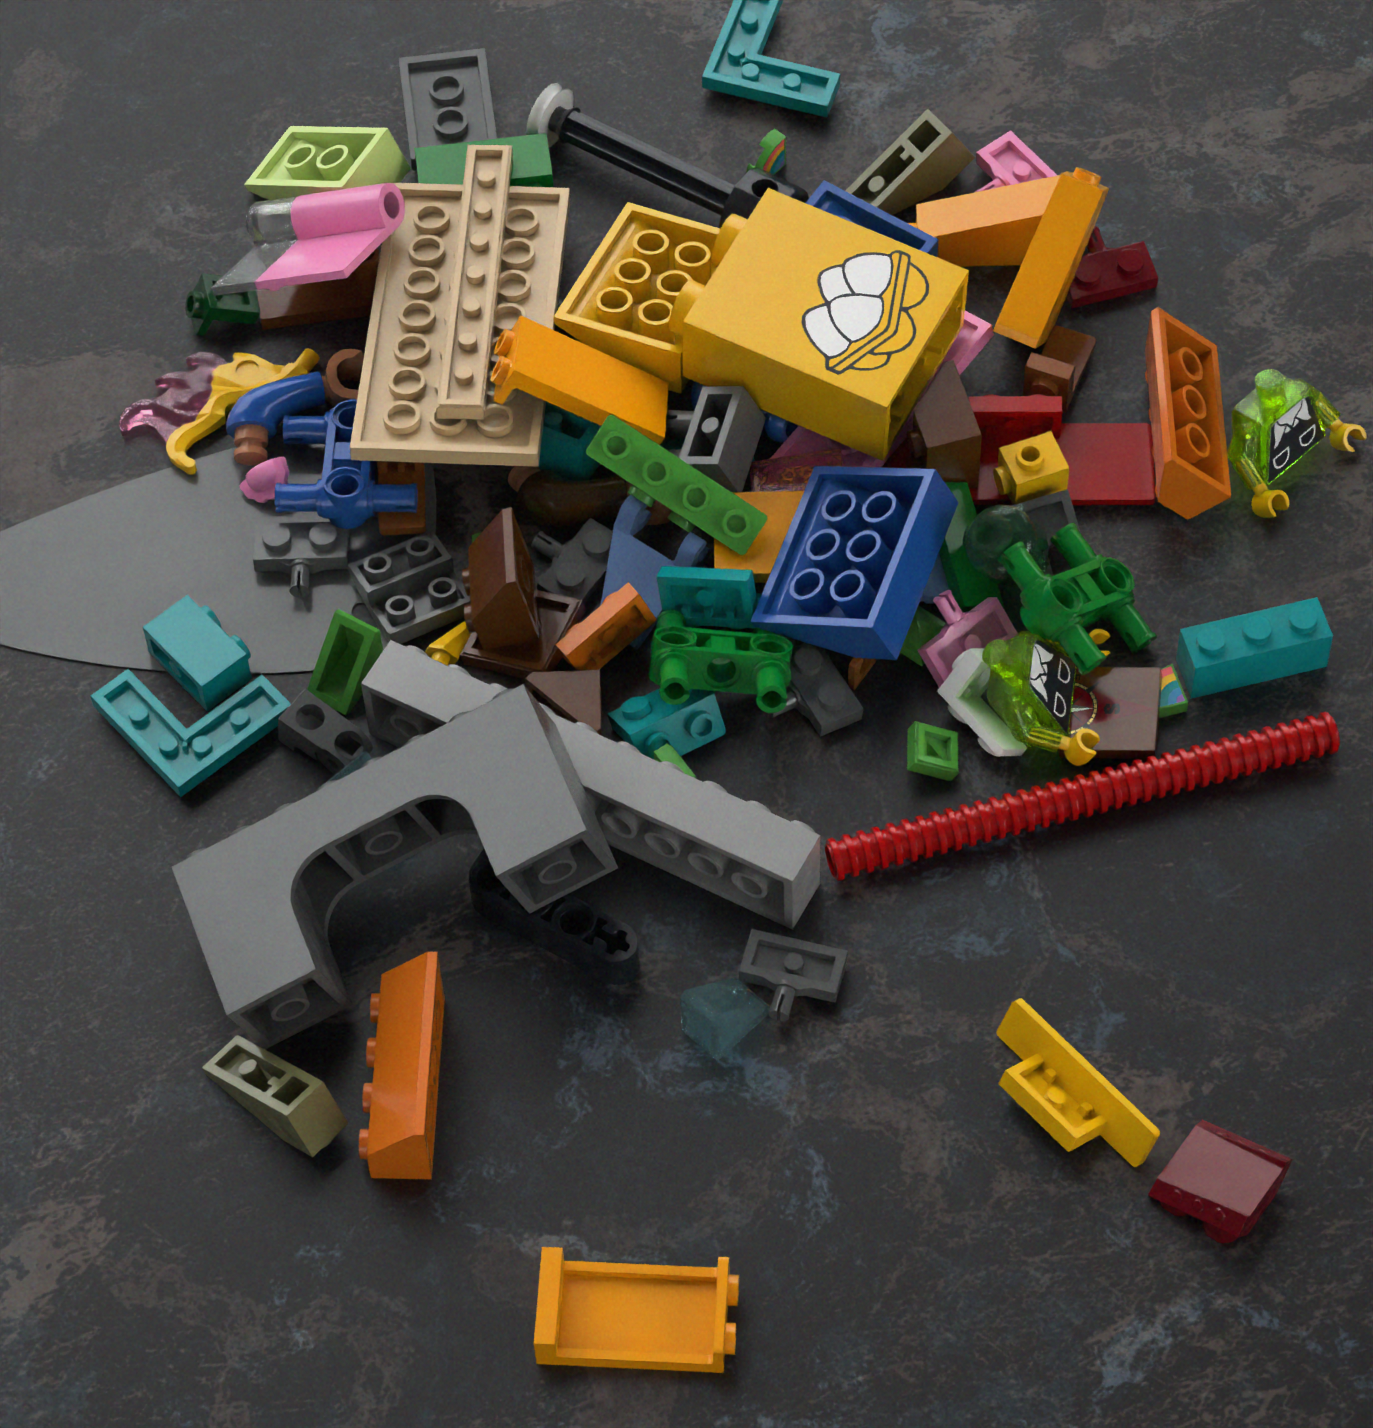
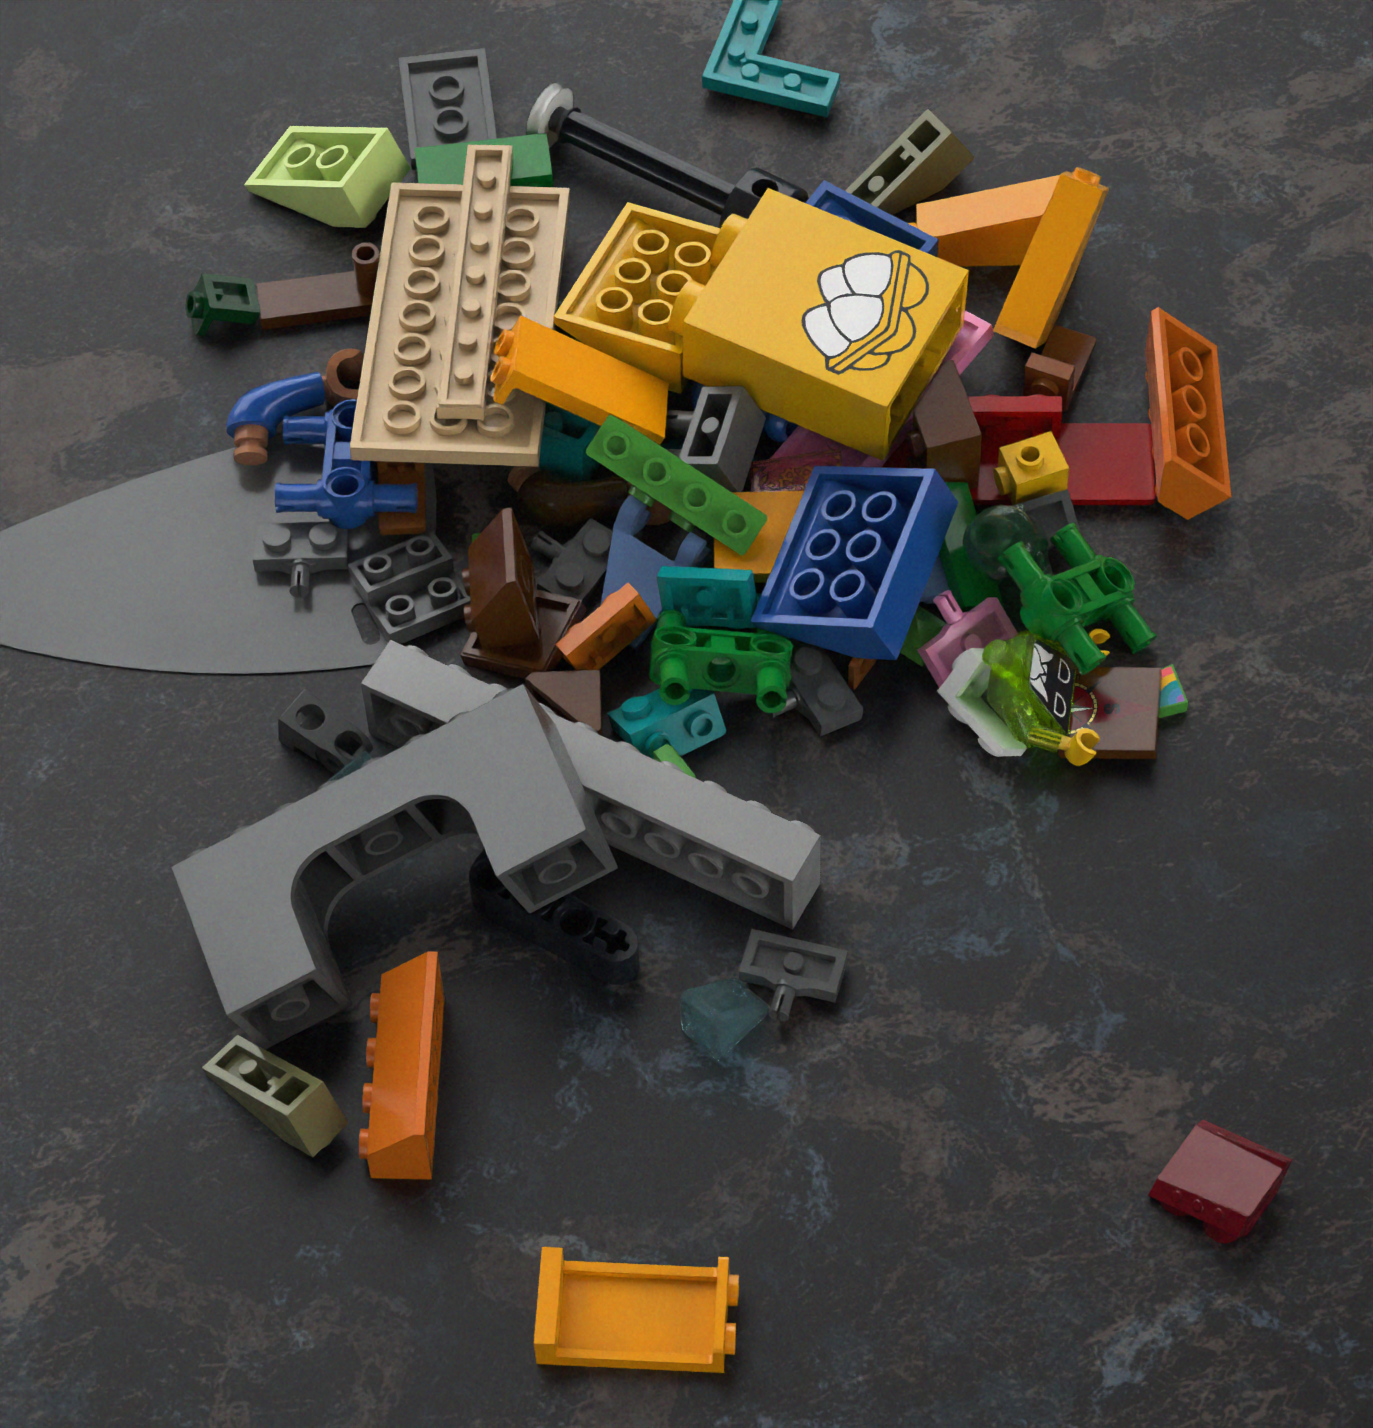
(194, 753): teal plate -> none
(198, 652): teal brick -> none
(203, 397): piece -> none
(262, 479): bright pink piece -> none
(313, 237): bright pink door -> none
(345, 661): bright green slope -> none
(450, 645): yellow bar -> none
(774, 153): bright green tile -> none
(932, 751): bright green tile -> none
(1010, 162): bright pink plate -> none
(1067, 1091): yellow bracket -> none
(1082, 795): red piece -> none
(1111, 272): dark red plate -> none
(1254, 647): teal brick -> none
(1276, 429): torso -> none

